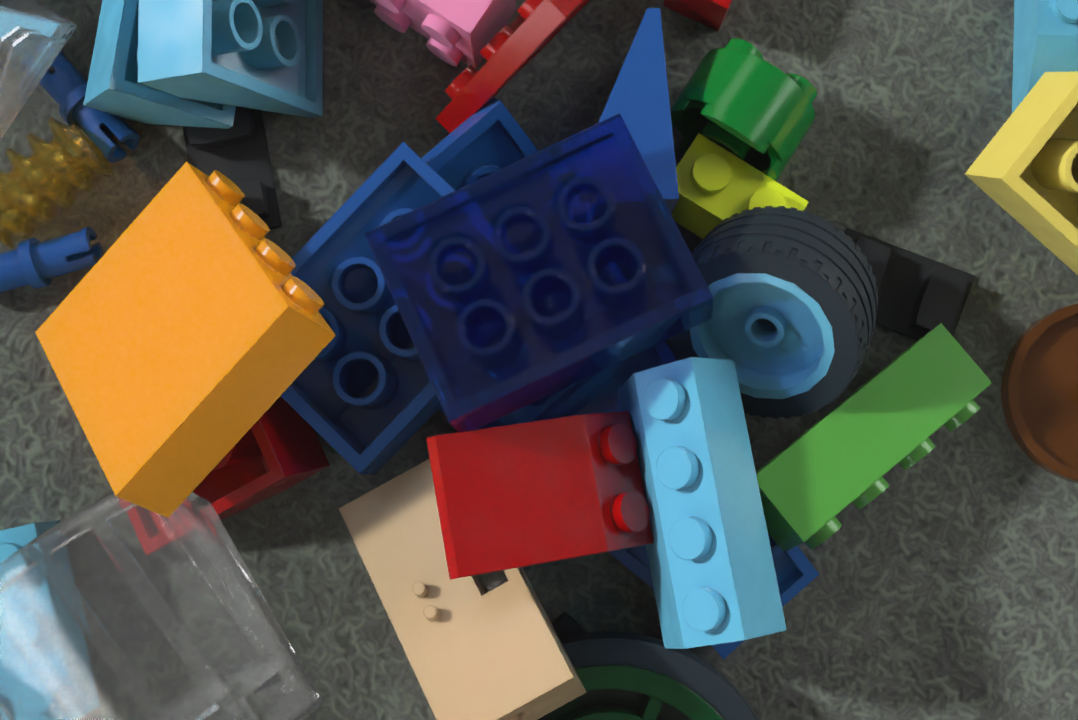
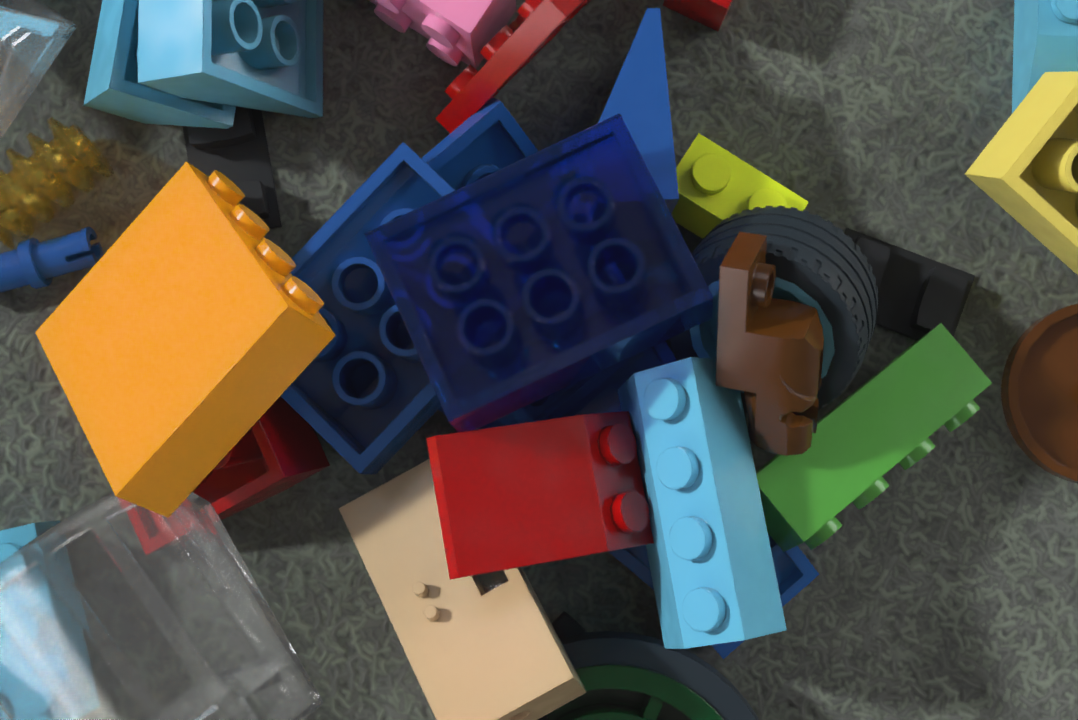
(68, 89): blue pin -> none
(745, 107): green brick -> none
(768, 350): none -> reddish brown plate

